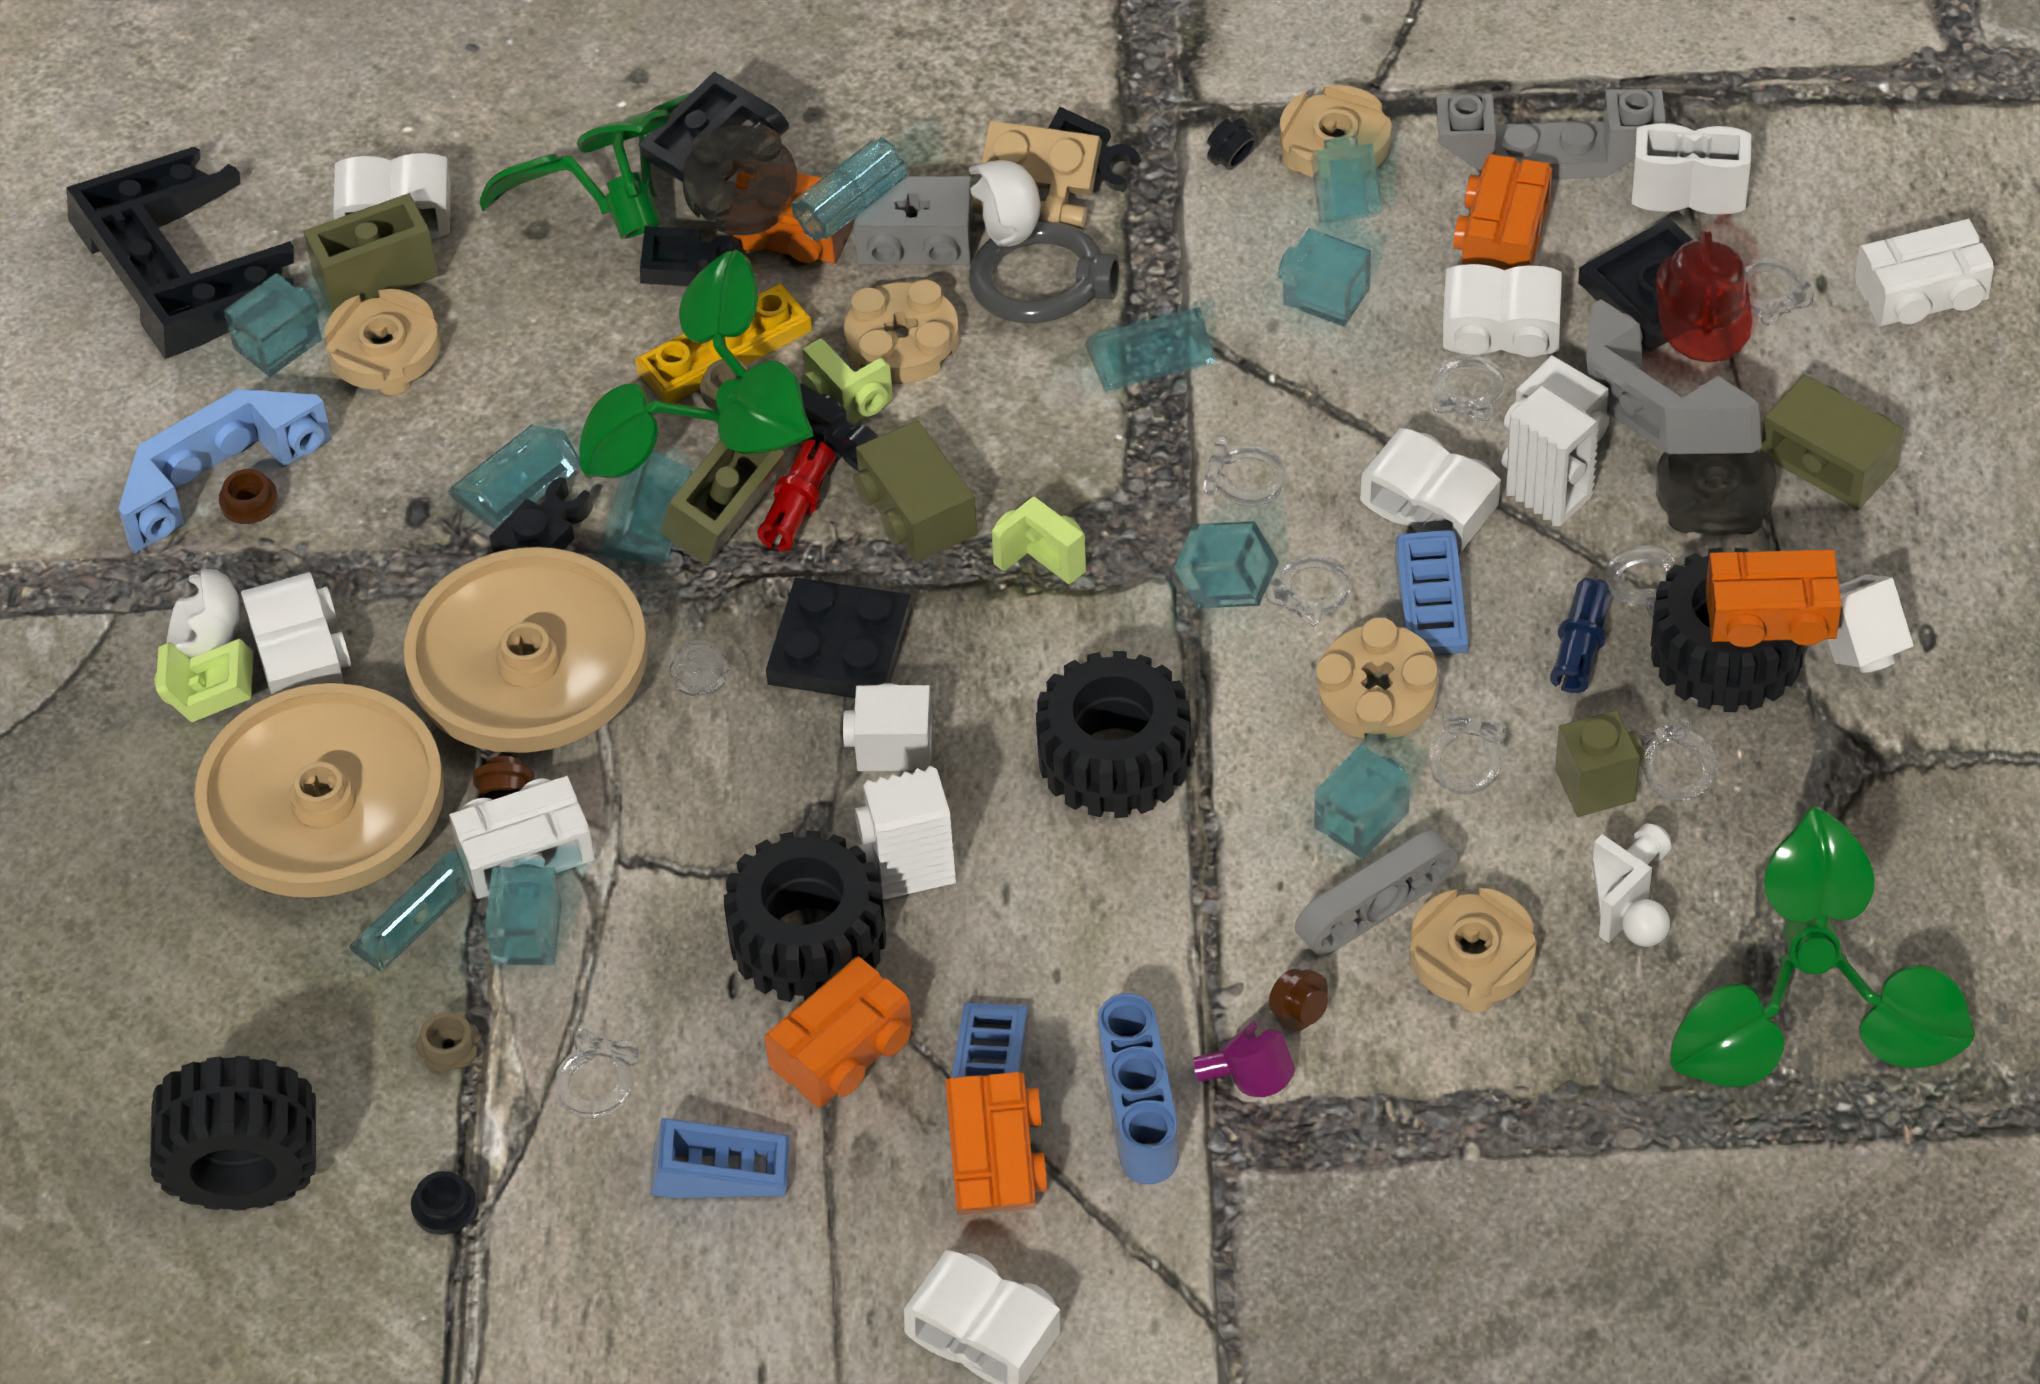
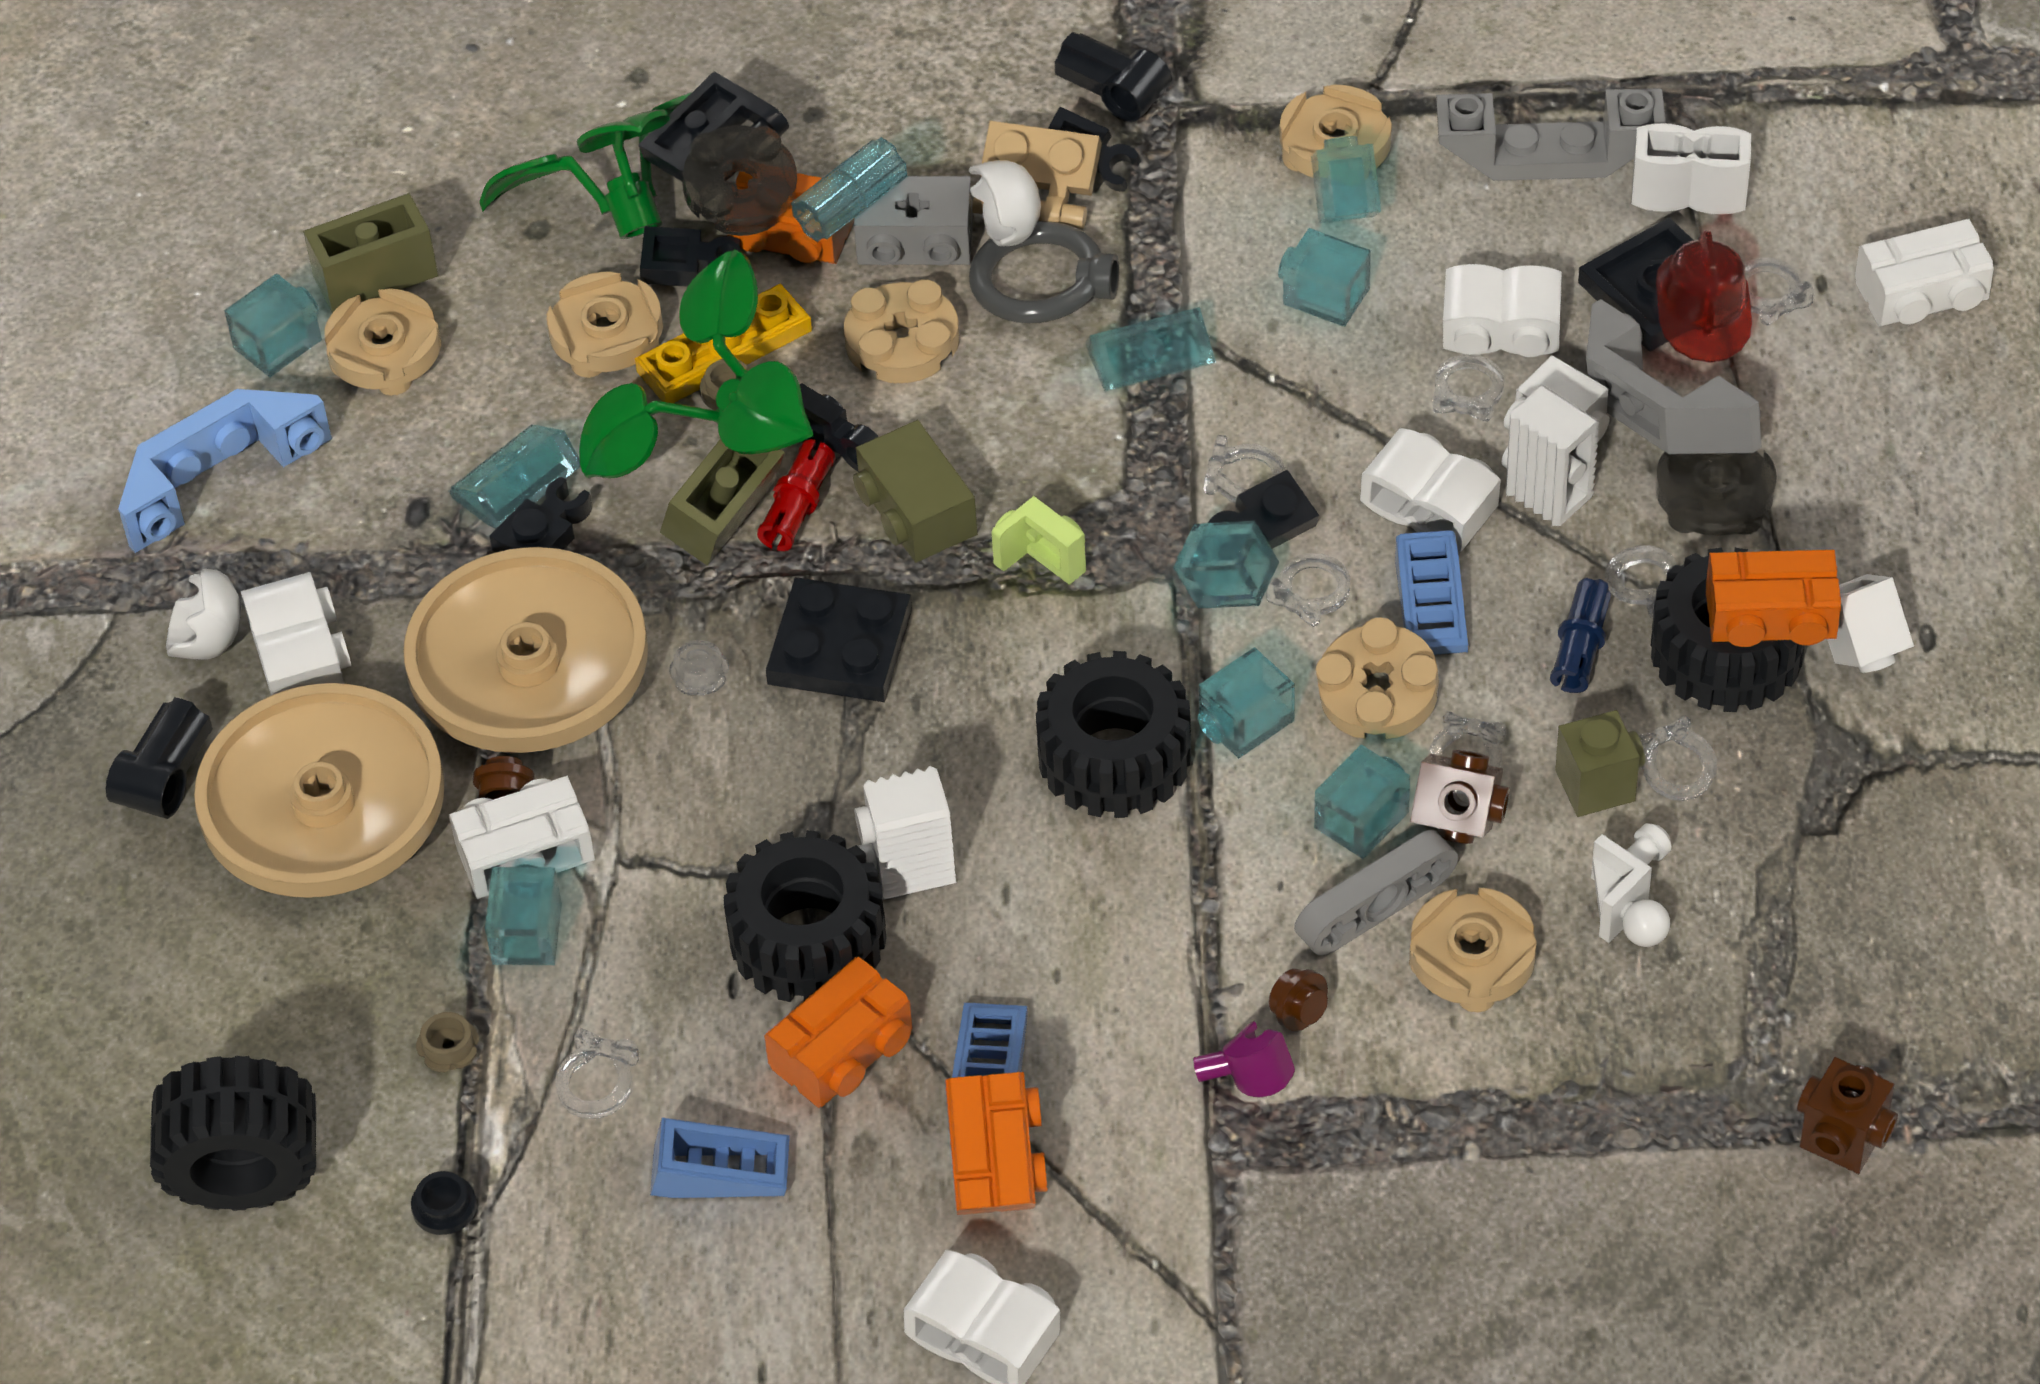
(123, 220): black wedge -> none
(155, 772): none -> black piece
(206, 681): yellowish green bracket -> none
(247, 497): reddish brown plate -> none
(373, 180): white brick -> none
(411, 913): clear light blue slope -> none
(609, 348): none -> tan plate
(639, 511): clear light blue slope -> none
(858, 392): yellowish green bracket -> none
(890, 727): white brick -> none
(1123, 81): none -> black piece
(1138, 1113): medium blue beam -> none
(1231, 143): black plate -> none
(1246, 703): none -> clear light blue brick
(1276, 507): none -> black plate
(1439, 805): none -> brick
(1505, 213): orange brick -> none
(1808, 880): green plant -> none
(1832, 441): olive brick -> none
(1847, 1114): none -> reddish brown brick

